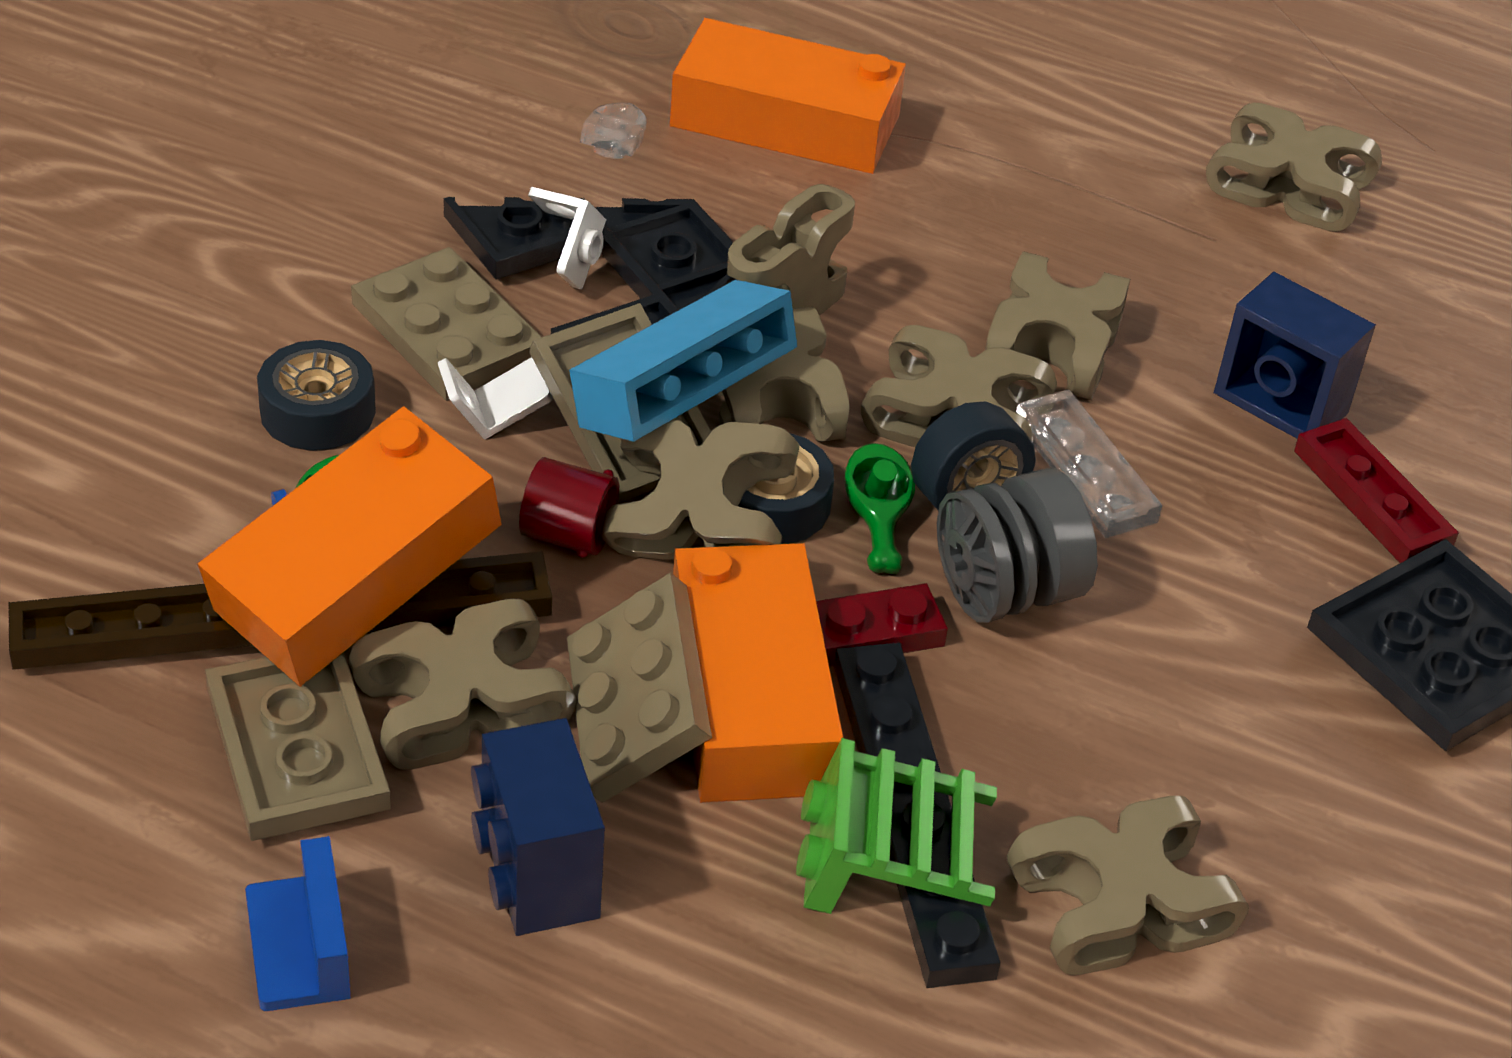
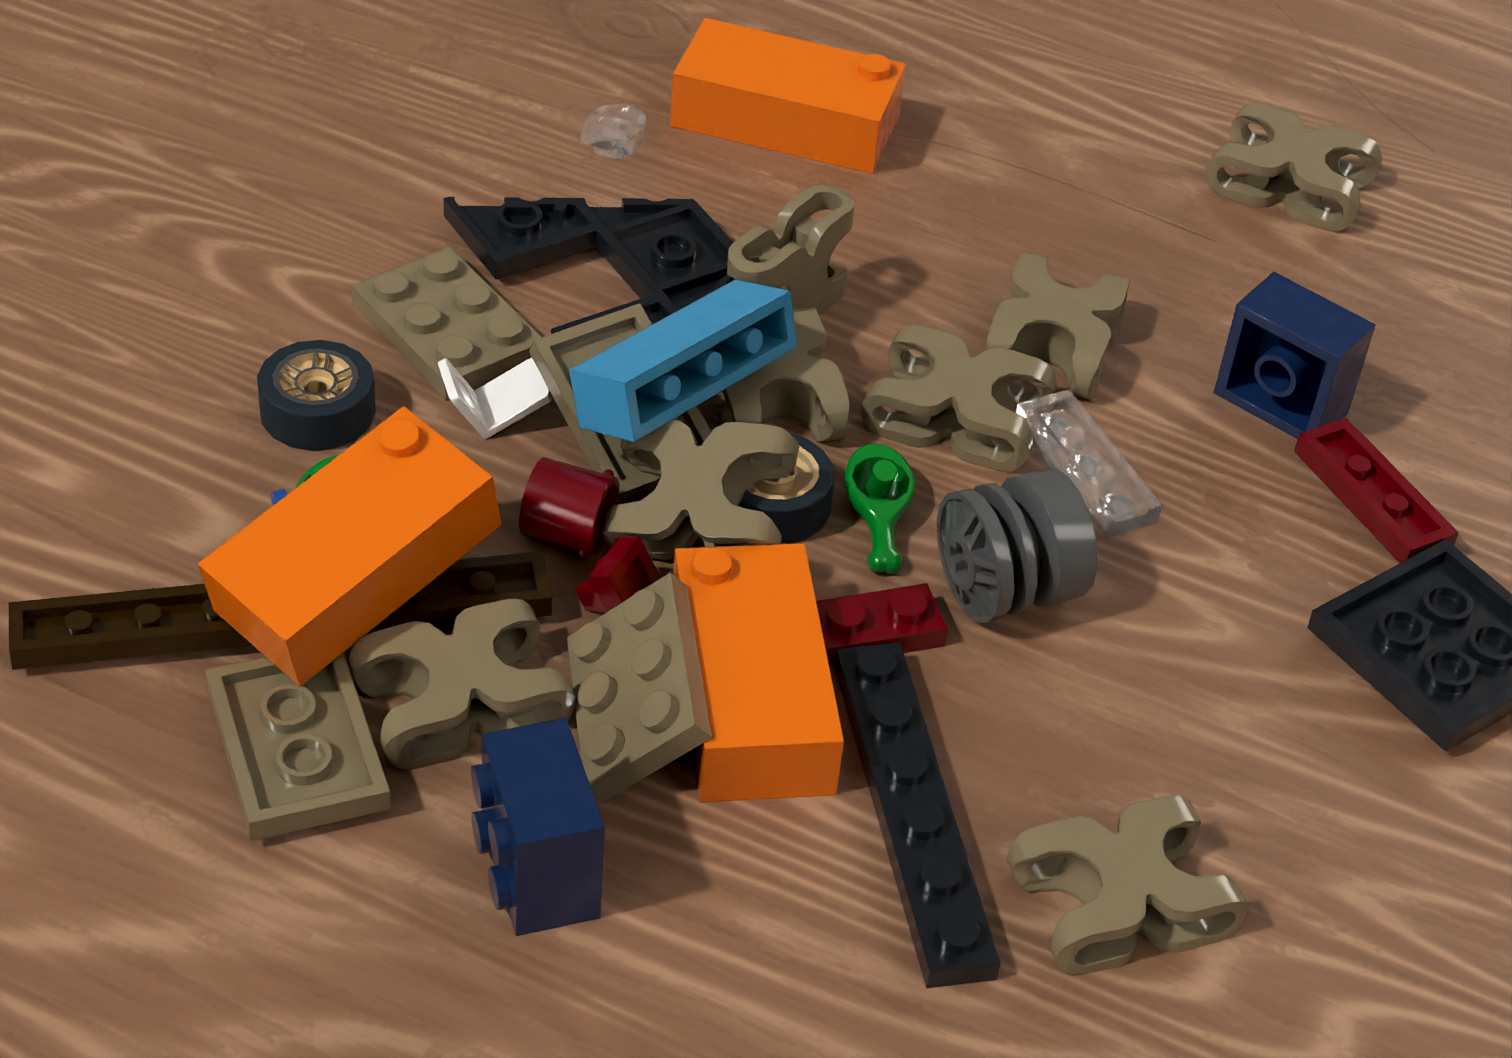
(300, 934): blue panel -> none
(585, 235): white bracket -> none
(618, 575): none -> dark red tile
(853, 827): bright green plate -> none
(969, 449): black wheel -> none

